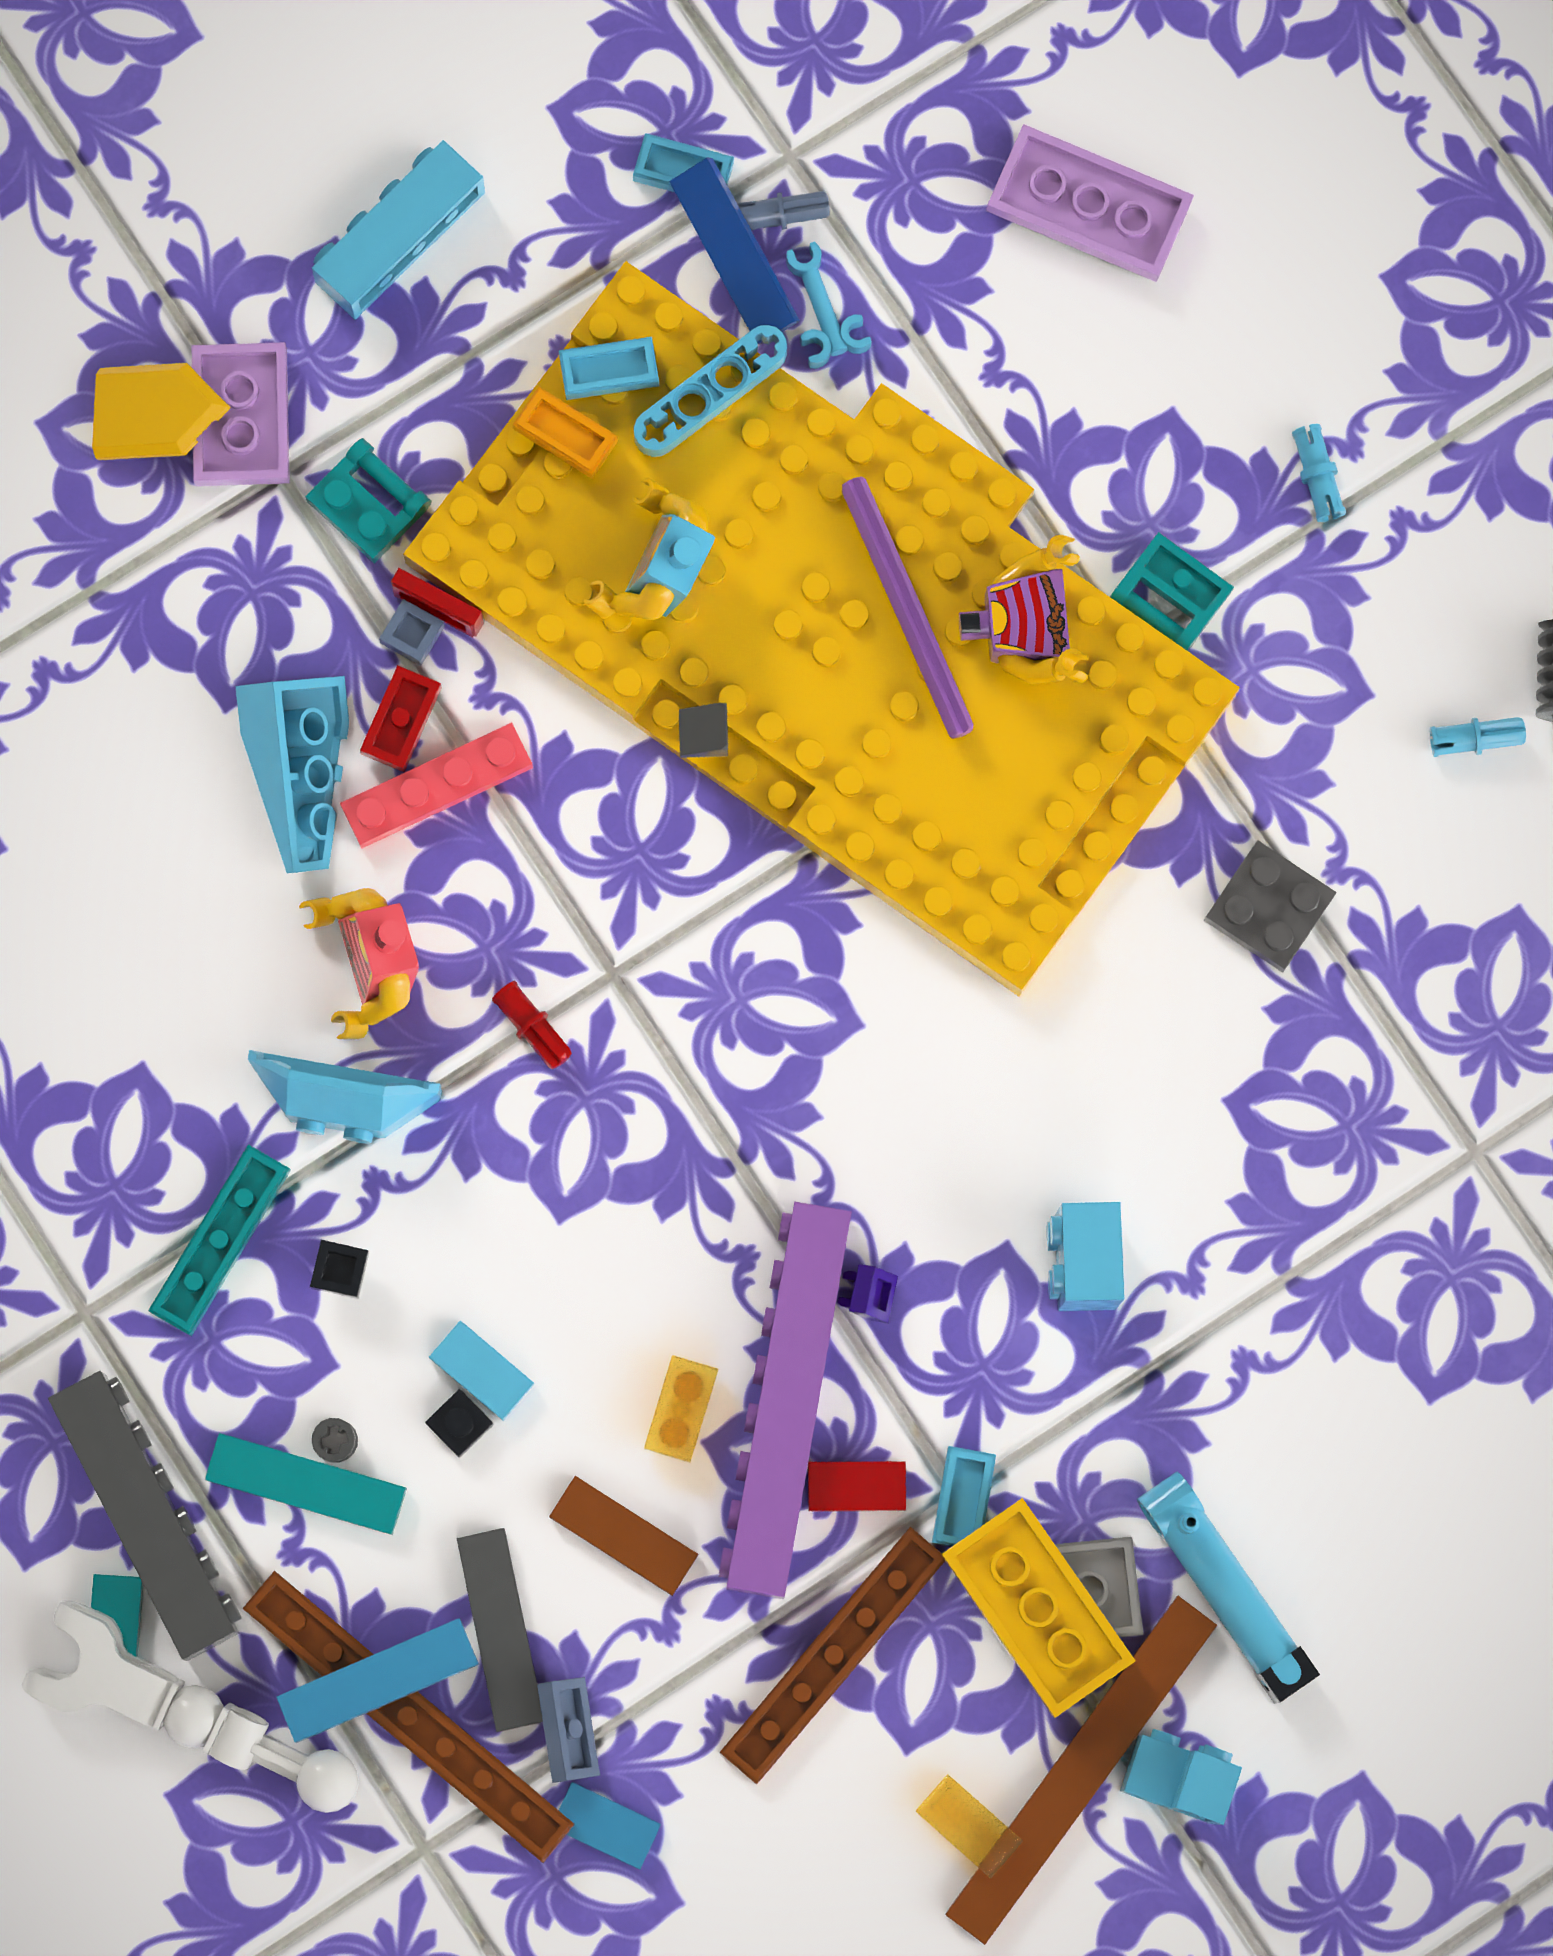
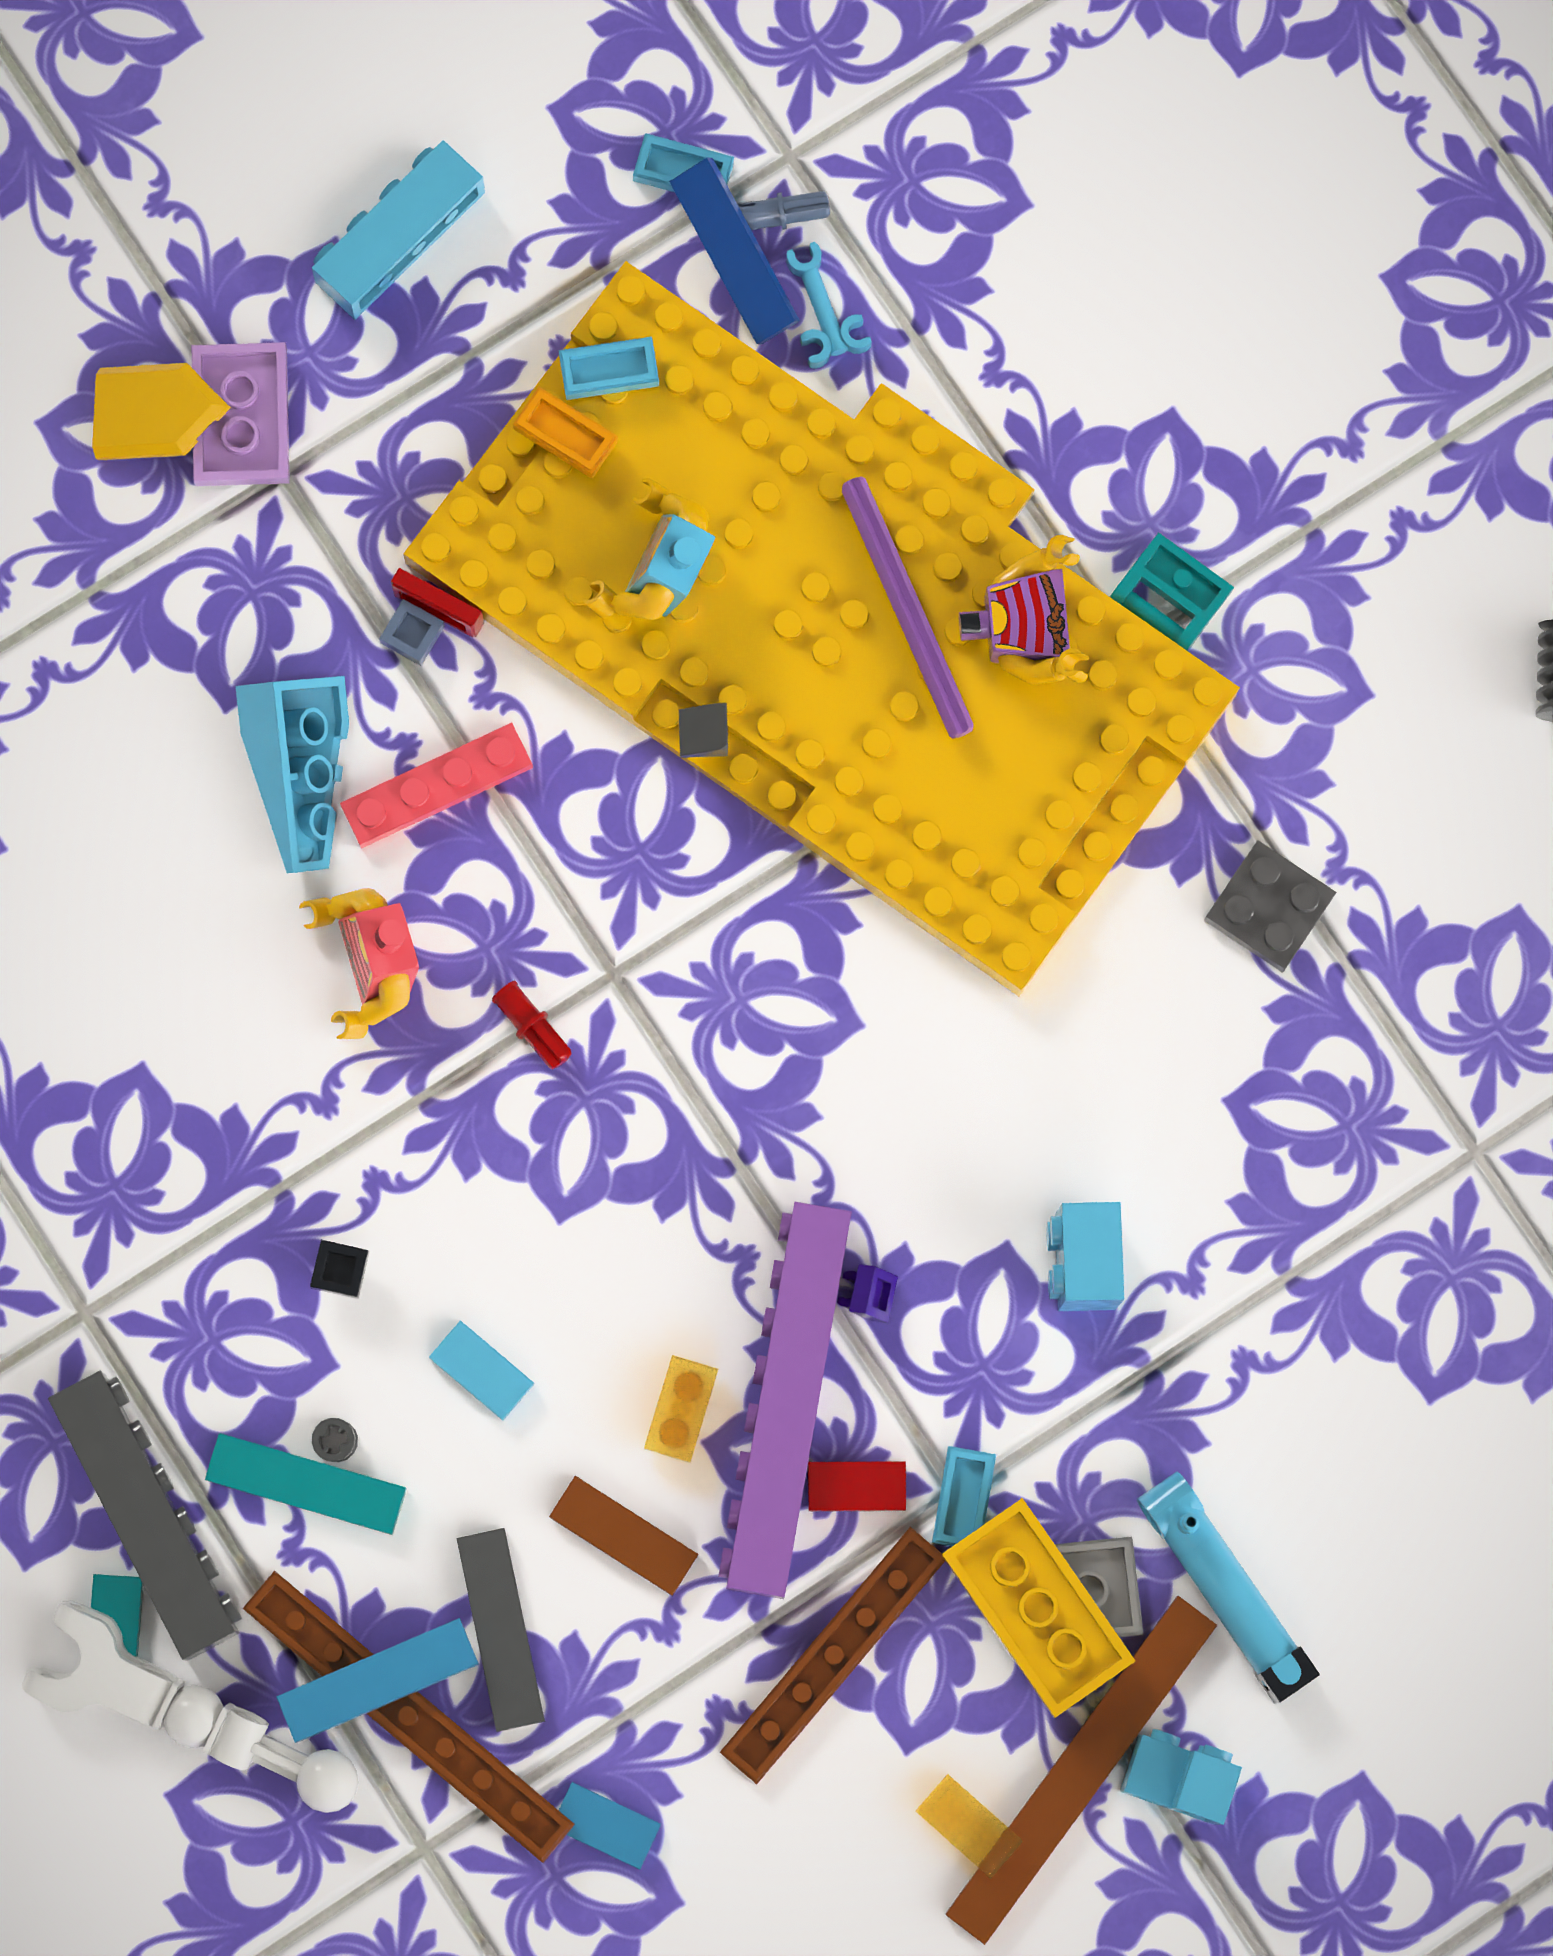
(219, 1240): teal tile -> none
(342, 1097): medium azure wedge -> none
(357, 511): teal plate -> none
(400, 718): red plate -> none
(459, 1423): black plate -> none
(568, 1729): sand blue plate -> none
(706, 386): medium azure beam -> none
(1090, 202): lavender plate -> none
(1318, 473): medium azure pin -> none
(1477, 736): medium azure axle -> none

